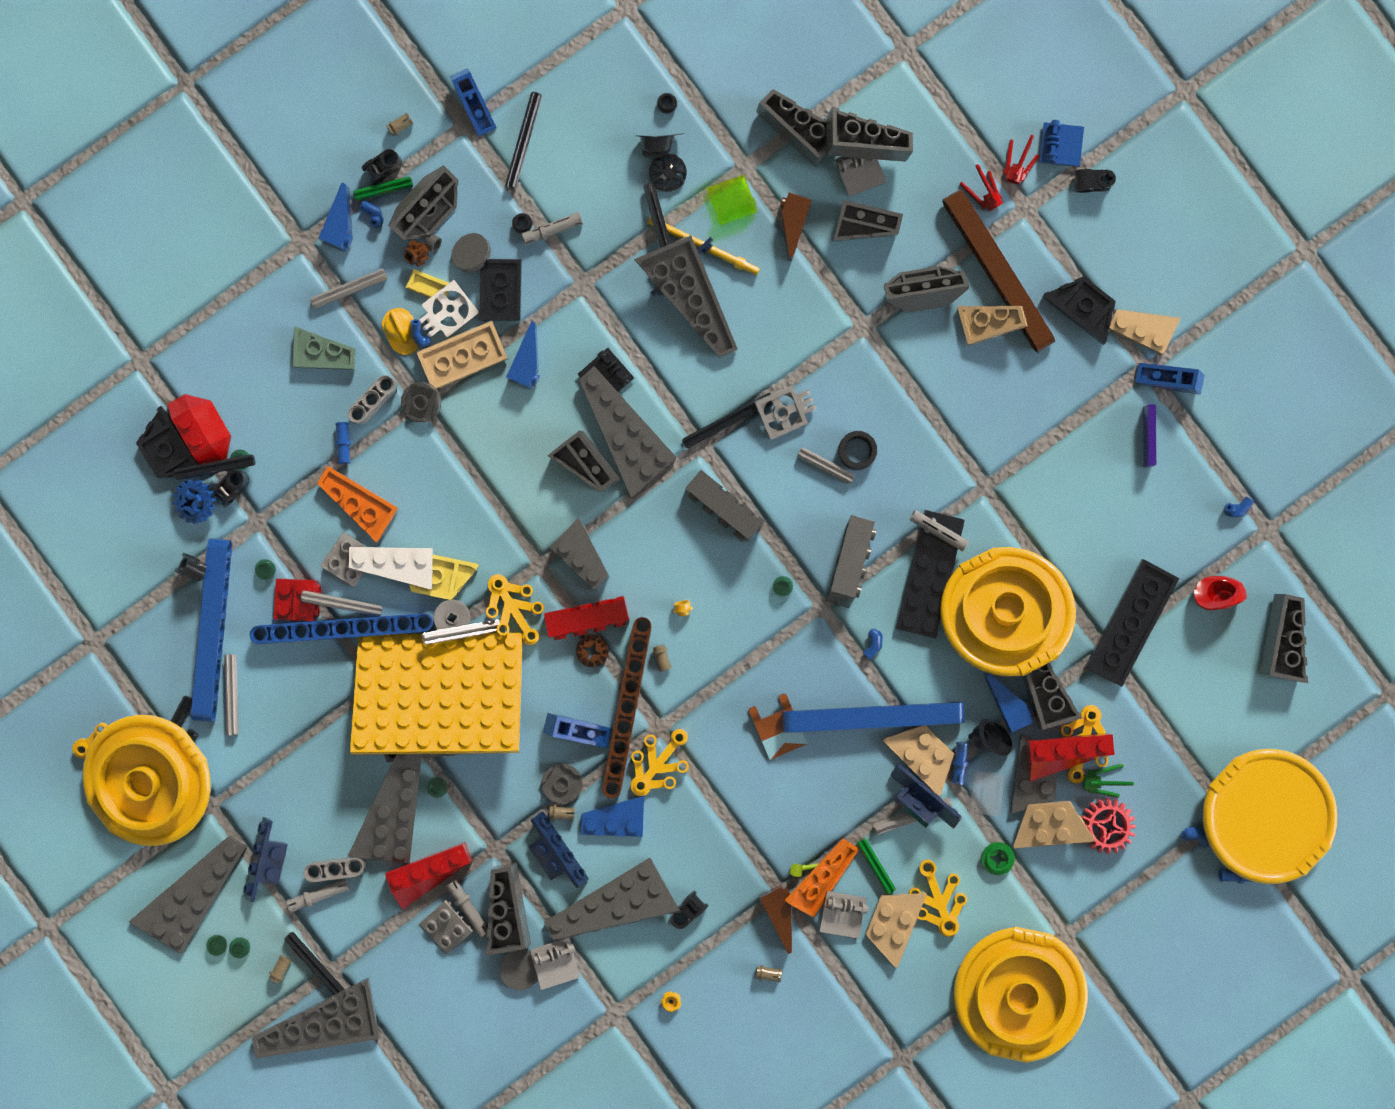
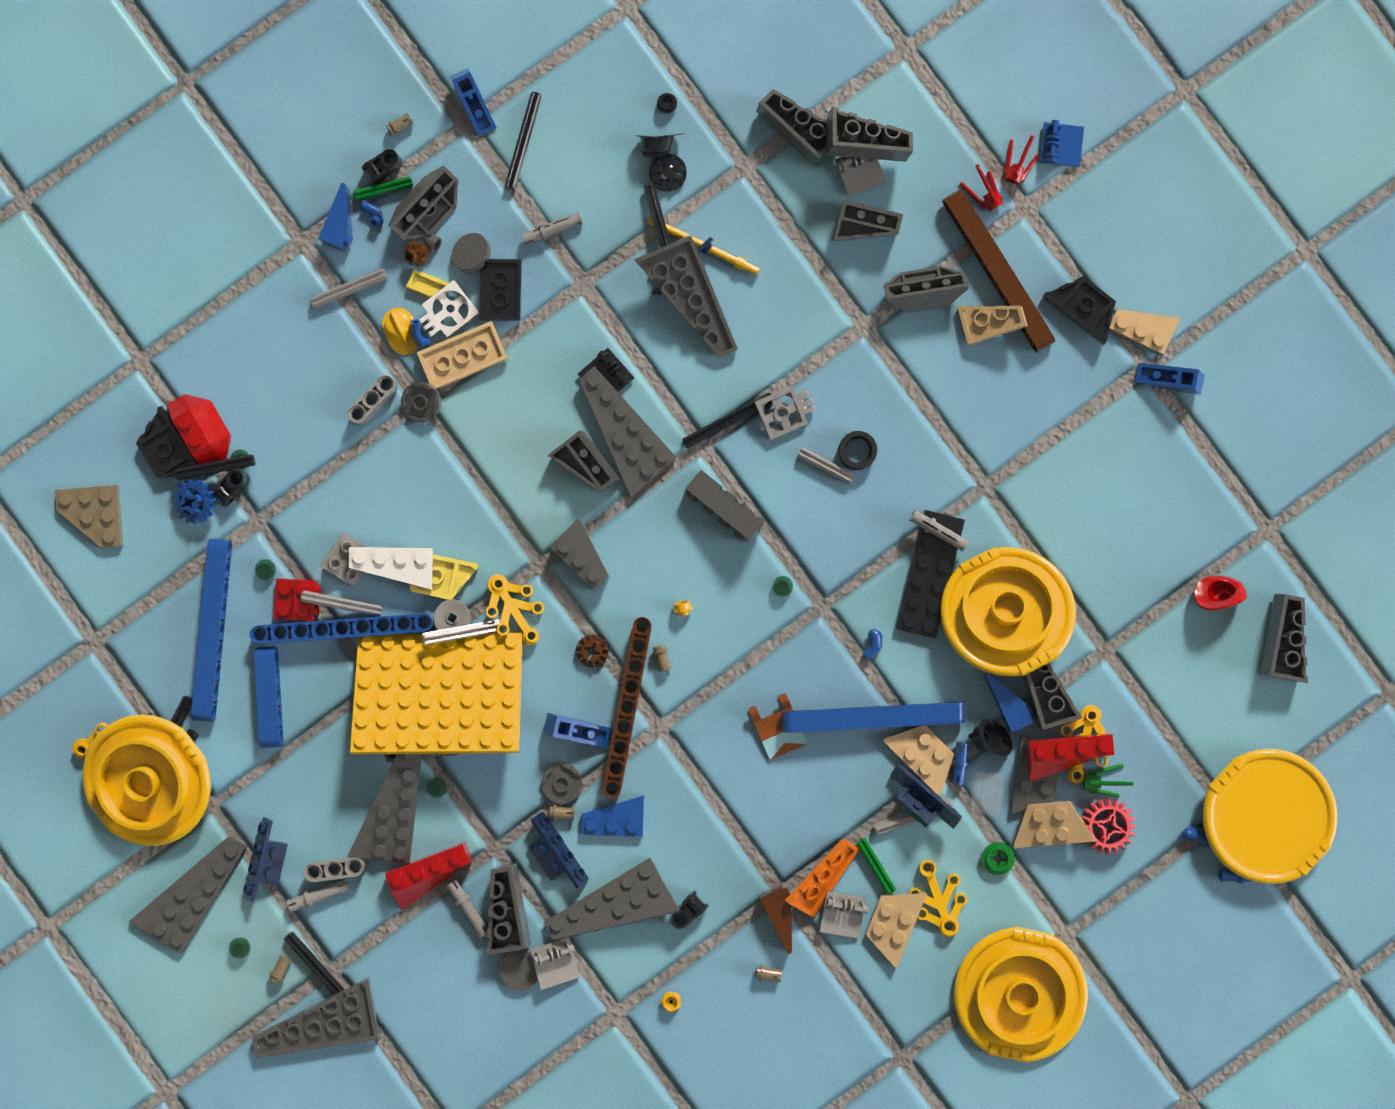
(93, 512): none -> dark tan plate
(191, 567): black piece -> none
(216, 945): clear green plate -> none
(231, 694): light grey axle -> none
(268, 697): none -> blue beam
(321, 353): sand green wing -> none
(343, 443): blue pin -> none
(364, 506): orange wing -> none
(446, 927): light grey hinge -> none
(522, 217): black plate -> none
(525, 365): blue slope -> none
(586, 617): red wedge -> none
(657, 765): yellow plant -> none
(732, 200): clear neon green hinge -> none
(793, 218): reddish brown slope -> none
(796, 869): lime hand -> none
(851, 561): dark grey wedge -> none
(1090, 180): black piece -> none
(1131, 622): black plate -> none
(1149, 435): dark purple tile -> none
(1238, 510): blue arm -> none

